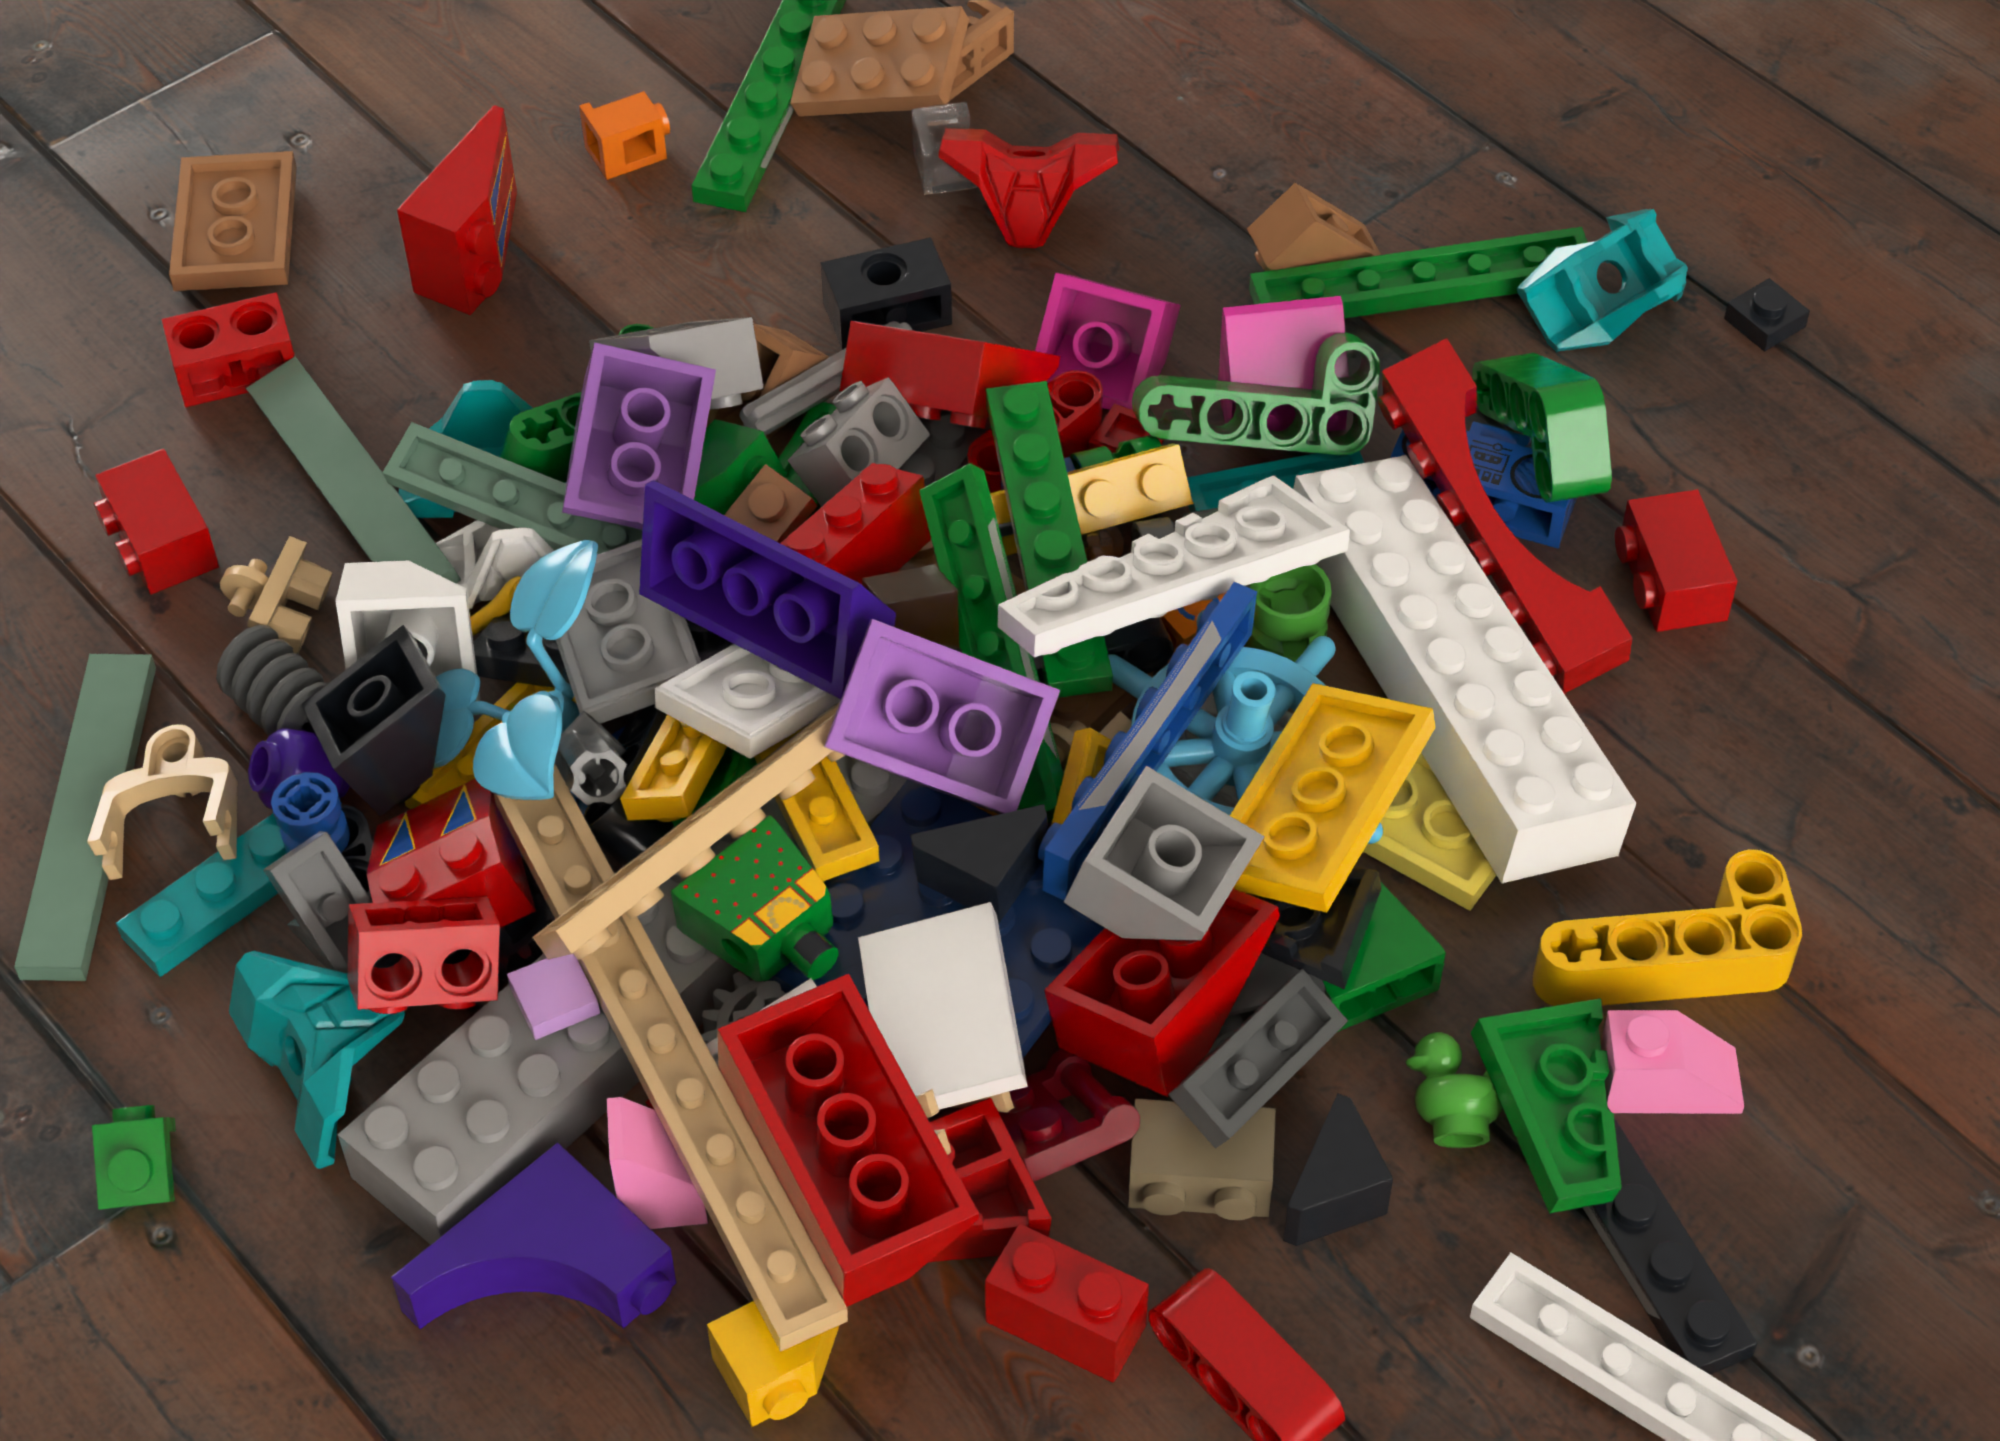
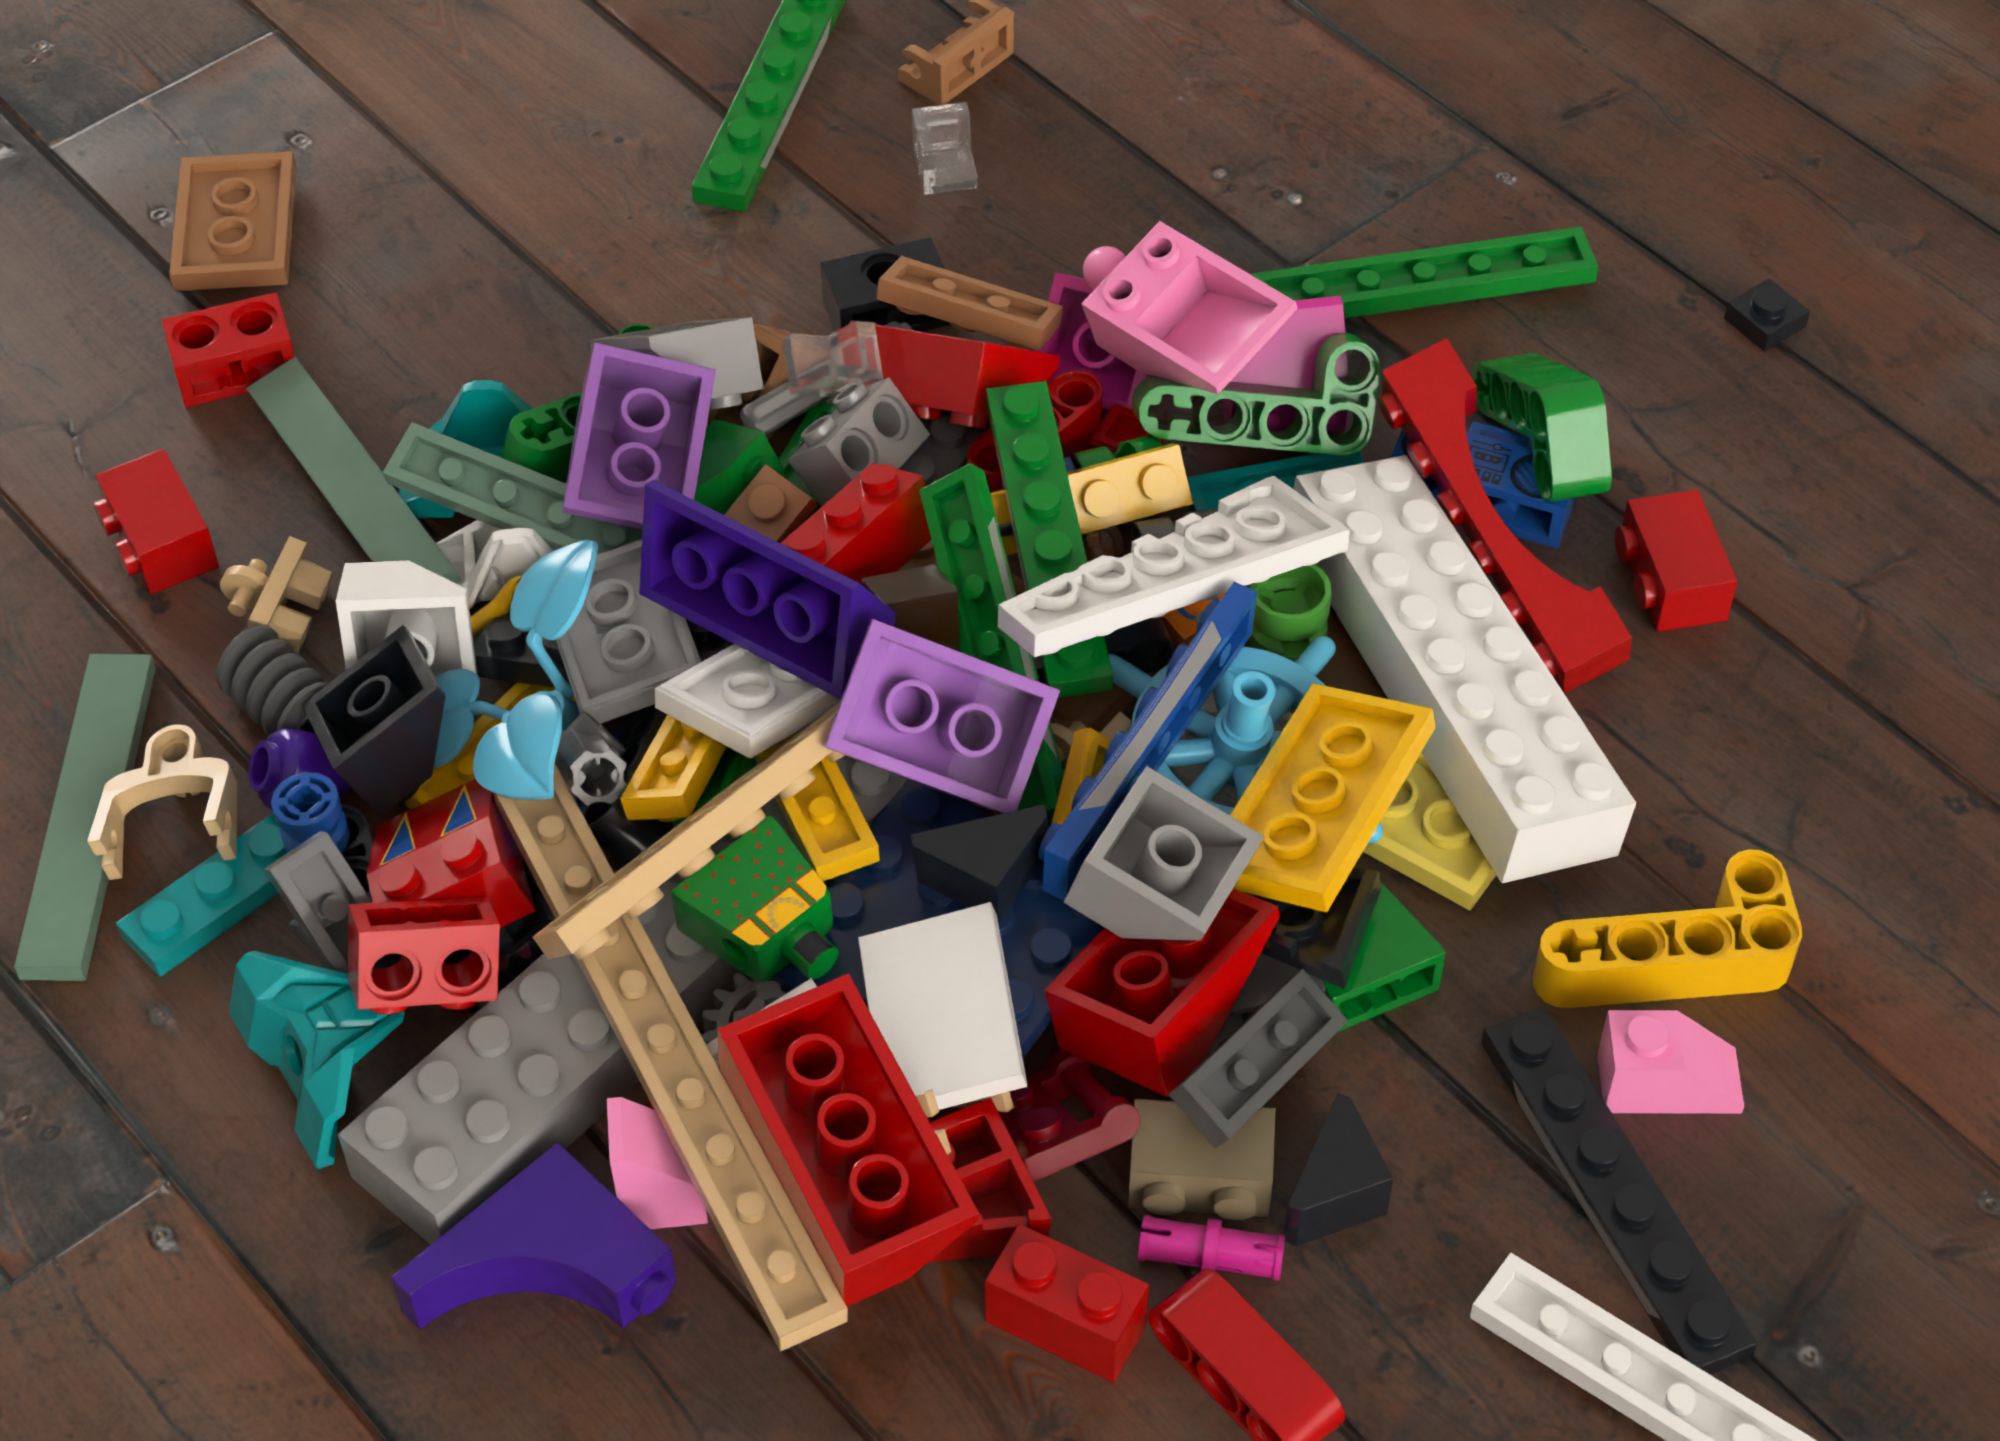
(133, 1158): green bracket -> none
(462, 219): red slope -> none
(553, 994): lavender tile -> none
(625, 134): orange brick -> none
(756, 1371): yellow slope -> none
(834, 361): none -> clear panel
(879, 61): medium nougat plate -> none
(969, 303): none -> medium nougat plate
(1027, 183): red piece -> none
(1179, 309): none -> bright pink slope
(1211, 1247): none -> dark pink pin
(1307, 231): medium nougat slope -> none
(1452, 1103): bright green animal -> none
(1554, 1095): green wing -> none
(1574, 307): teal piece -> none

